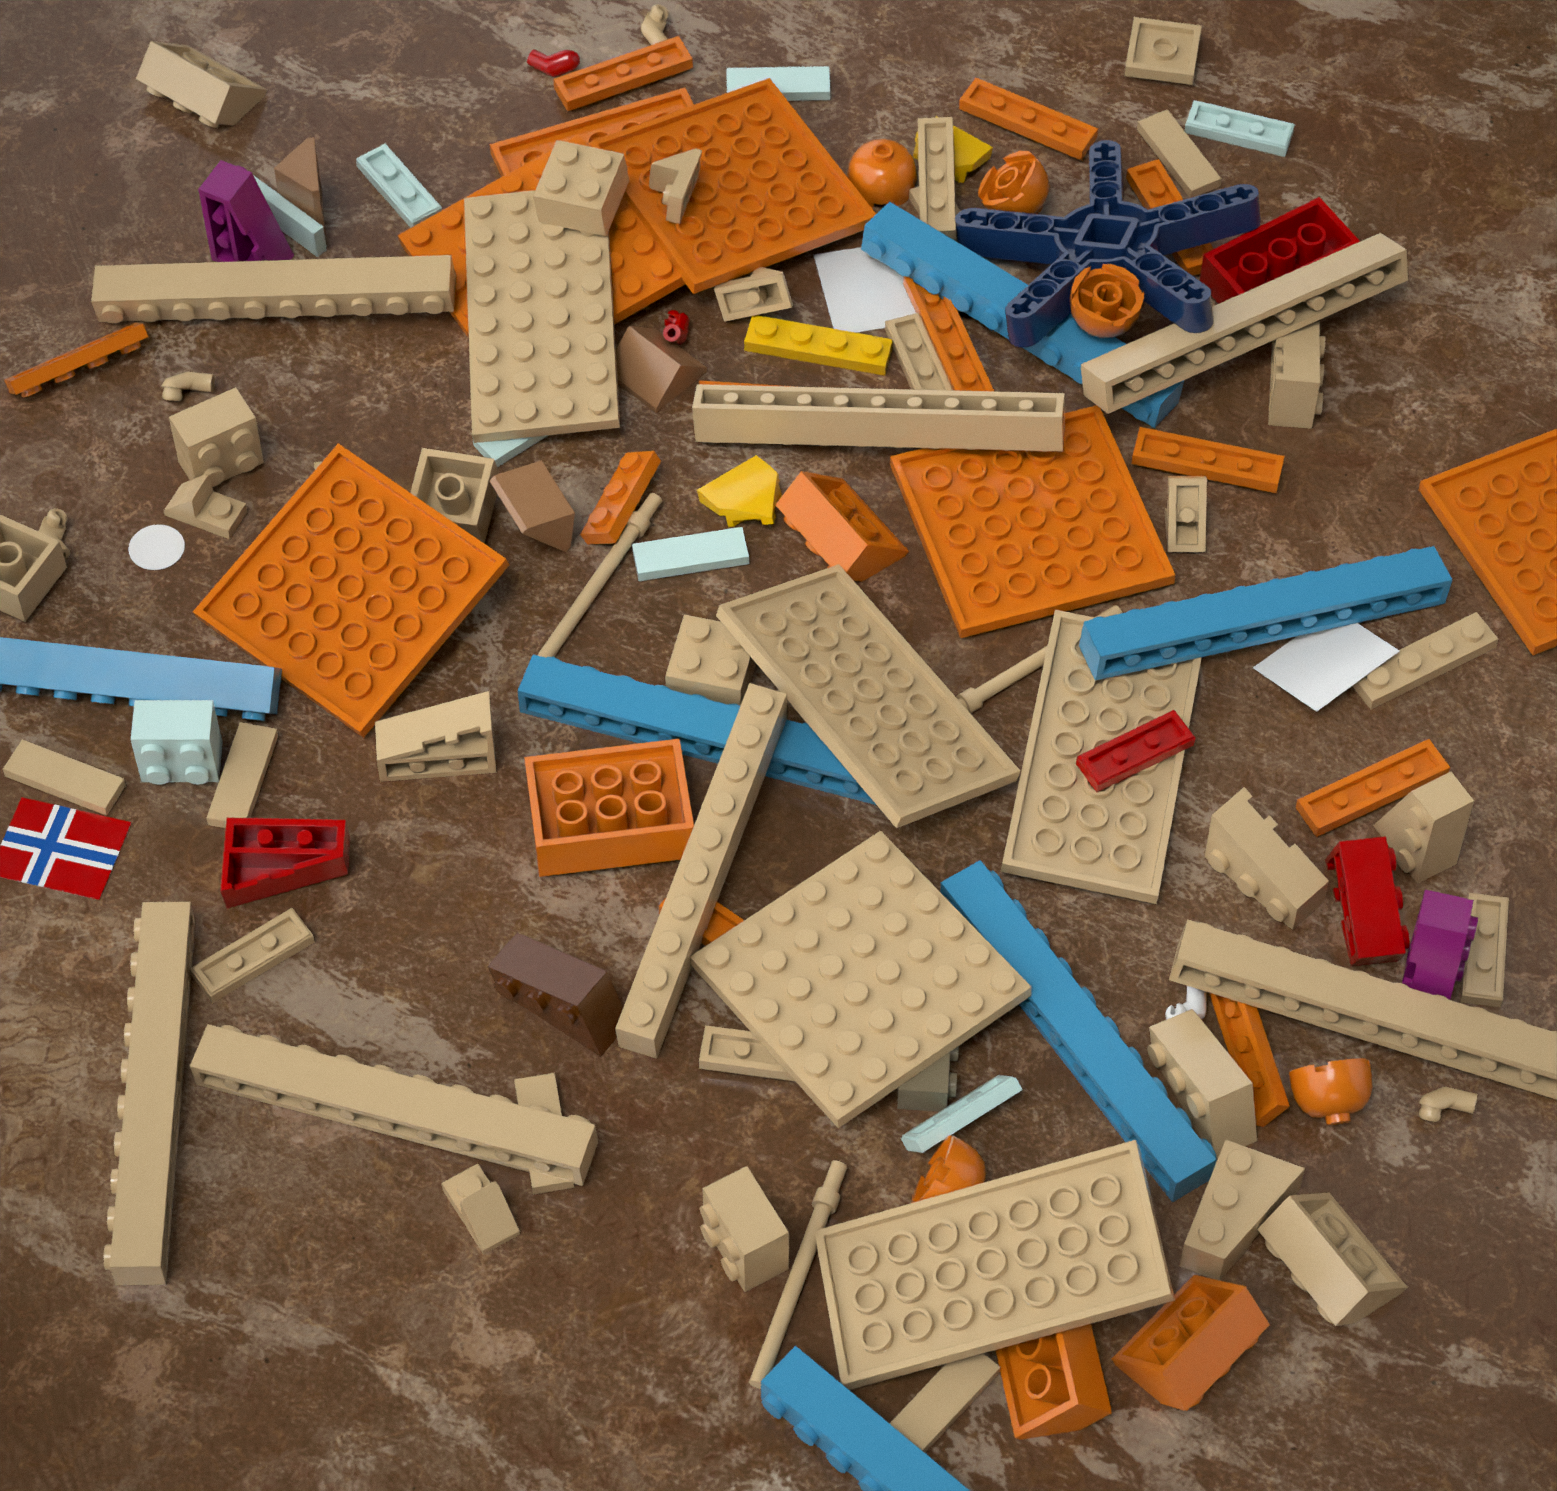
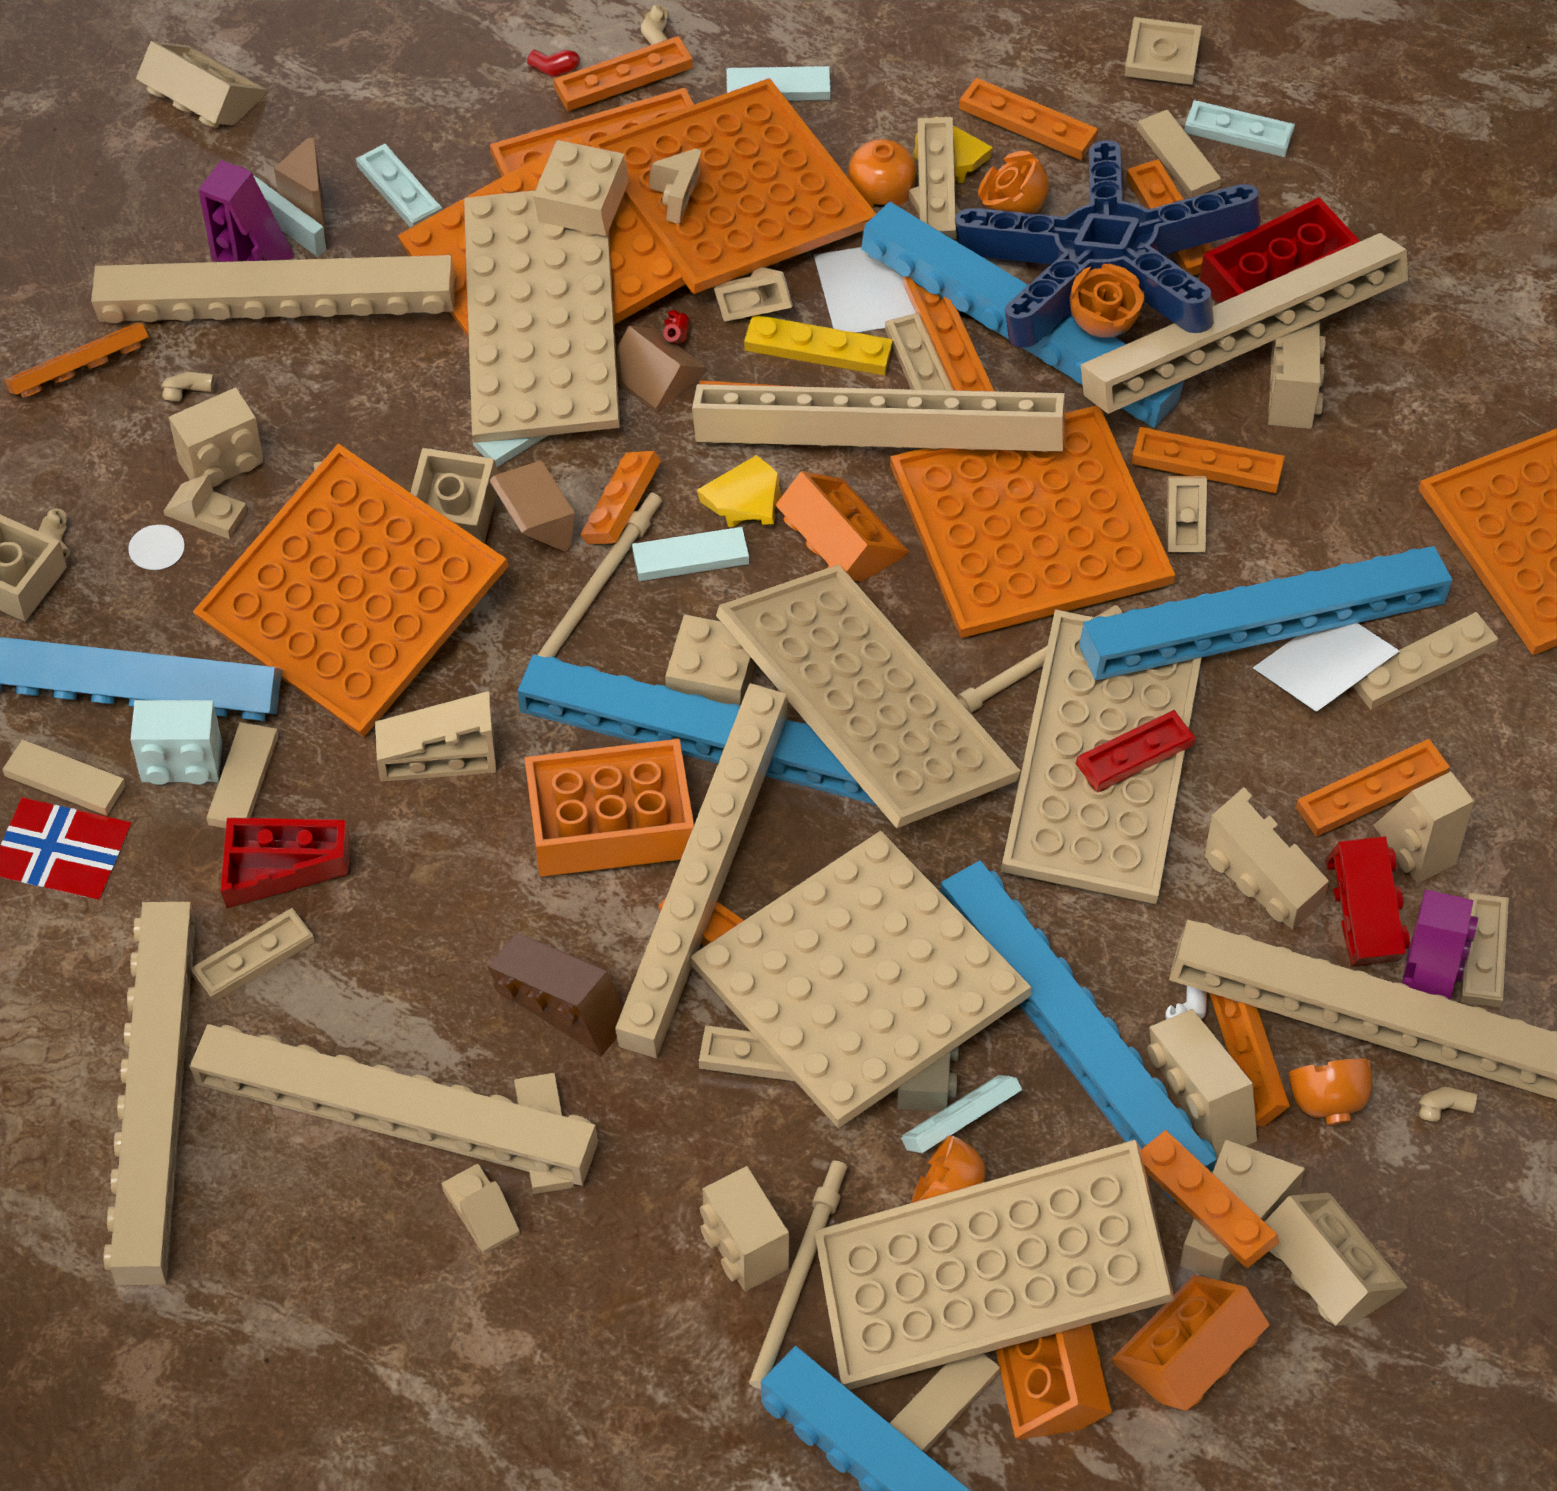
(1207, 1199): none -> orange plate

